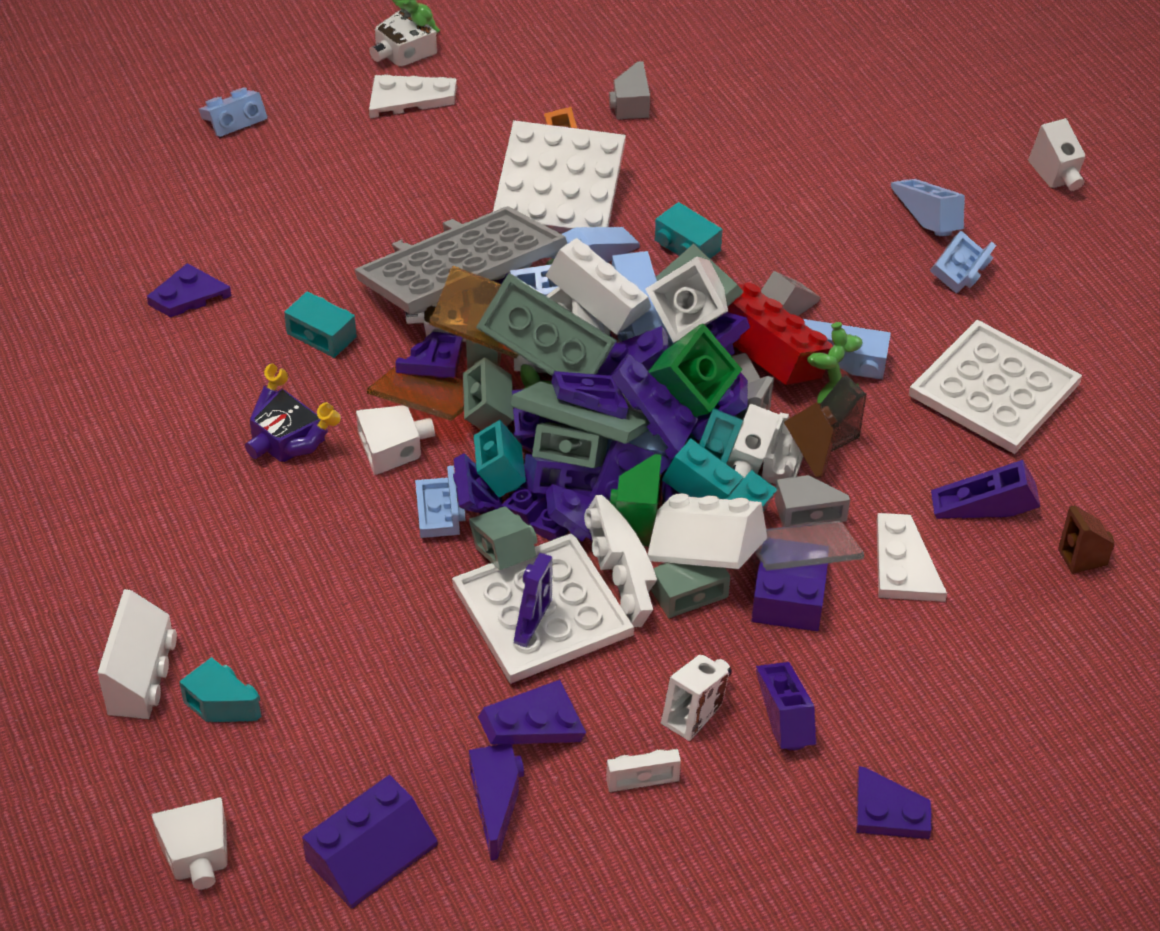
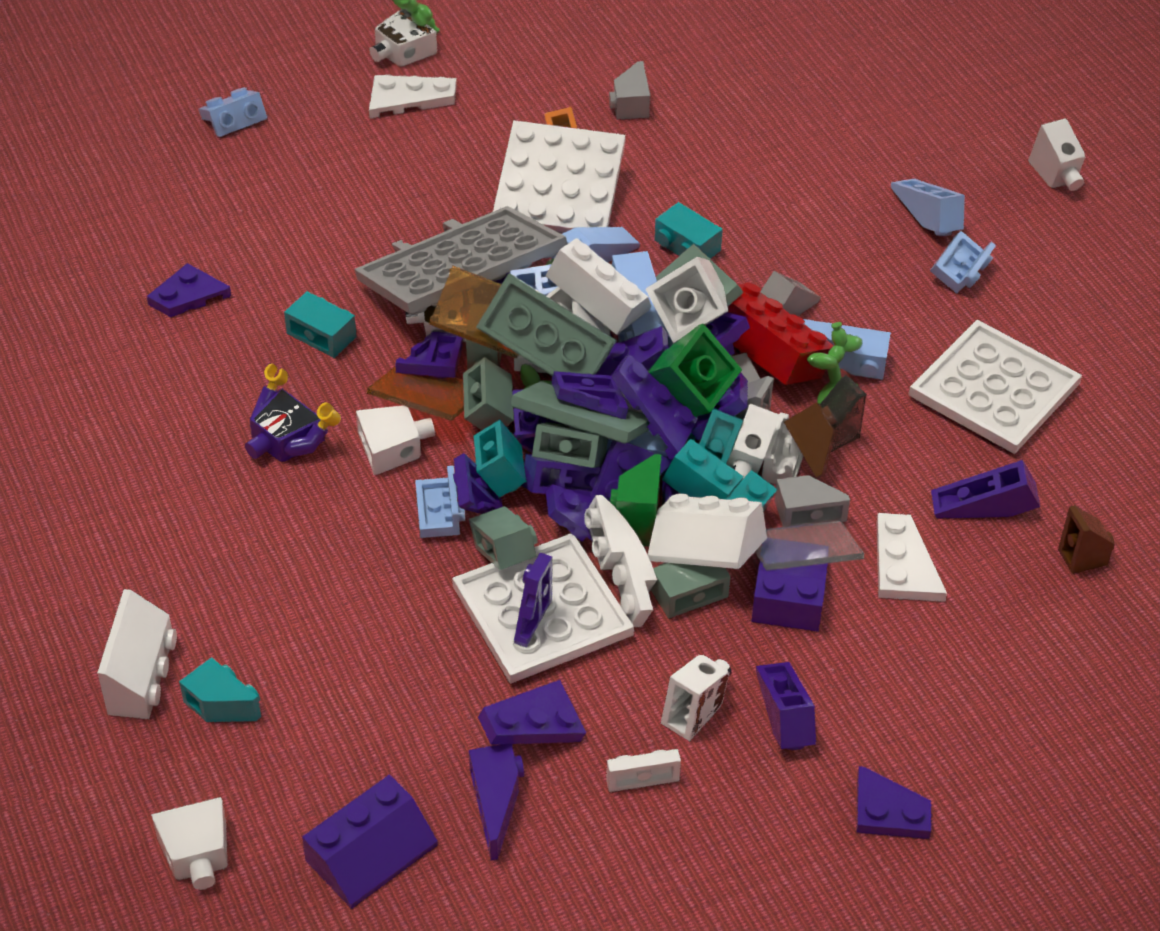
(534, 512): dark purple slope -> none

